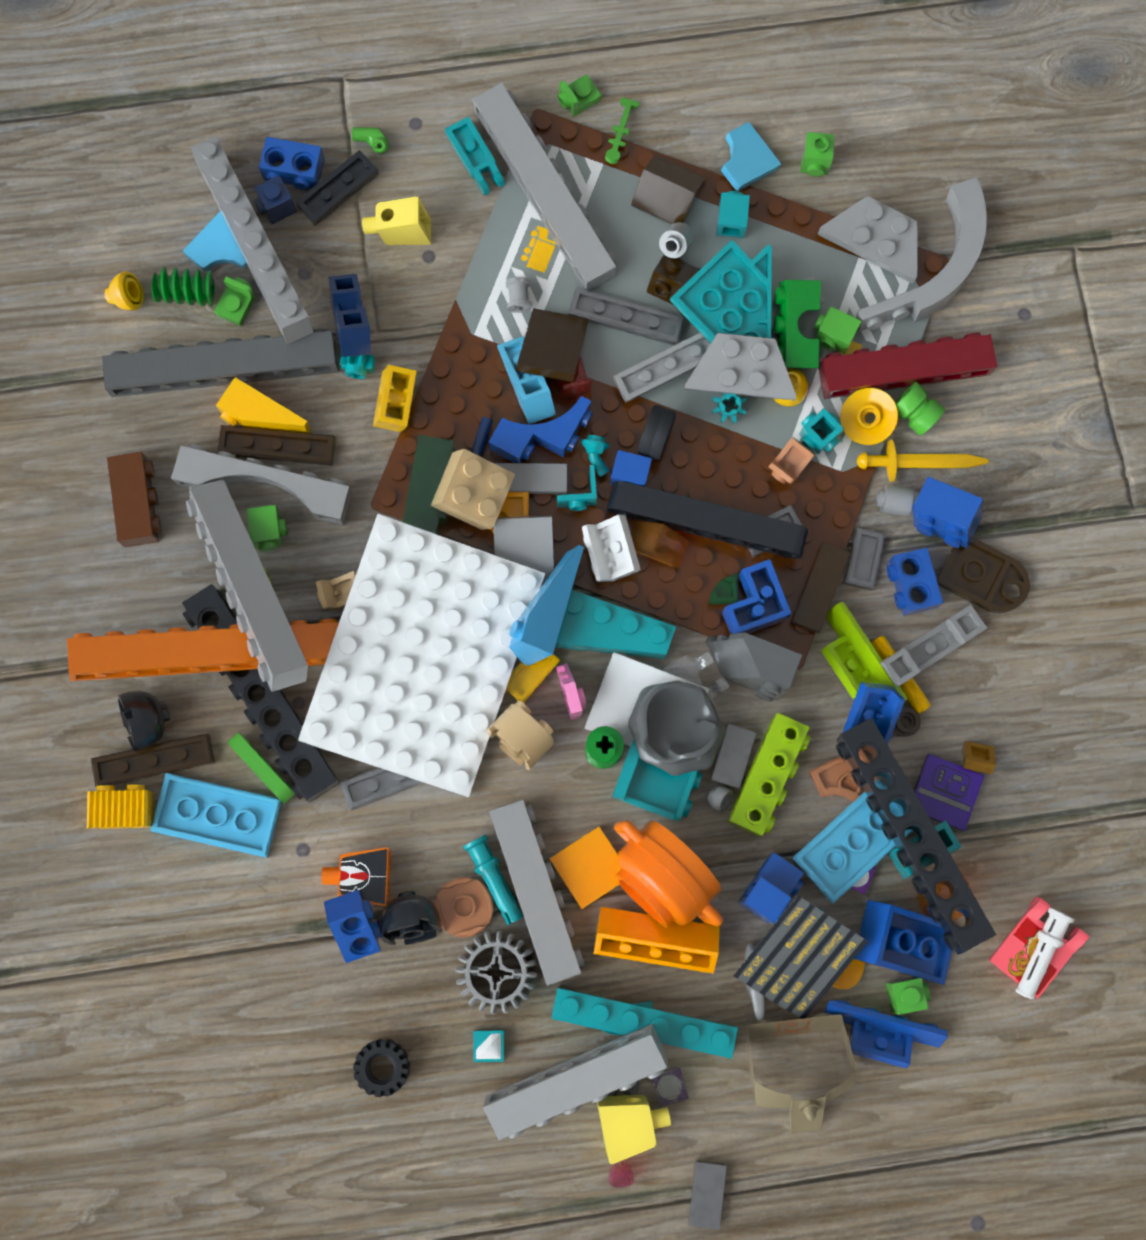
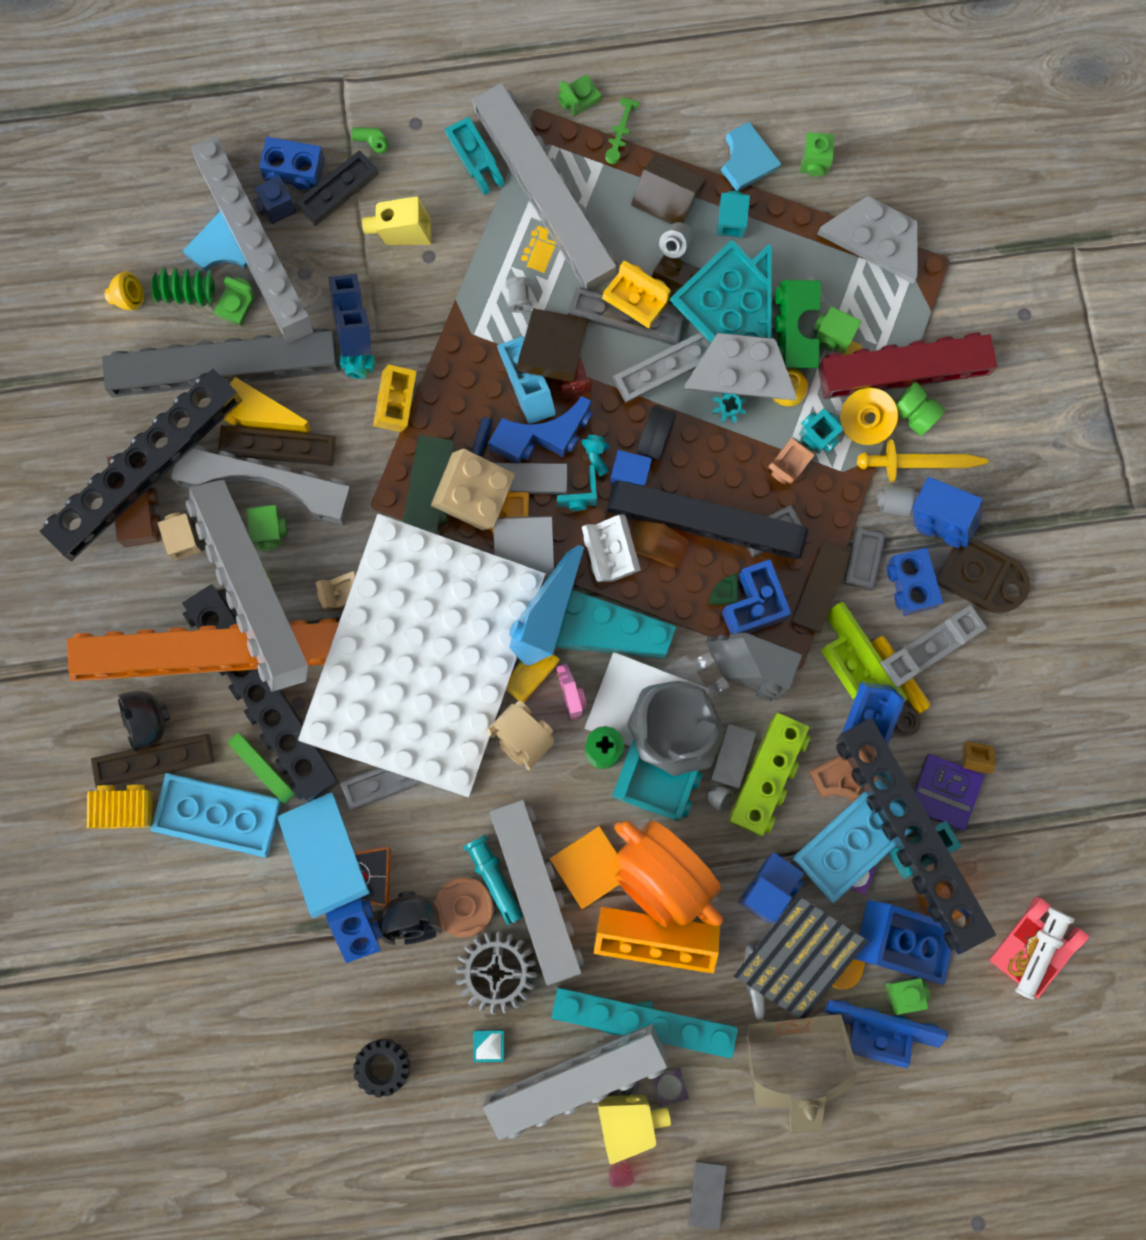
(139, 480): none -> black brick
(179, 536): none -> tan brick
(322, 855): none -> medium azure tile
(637, 294): none -> yellow bracket
(970, 224): light grey arch -> none

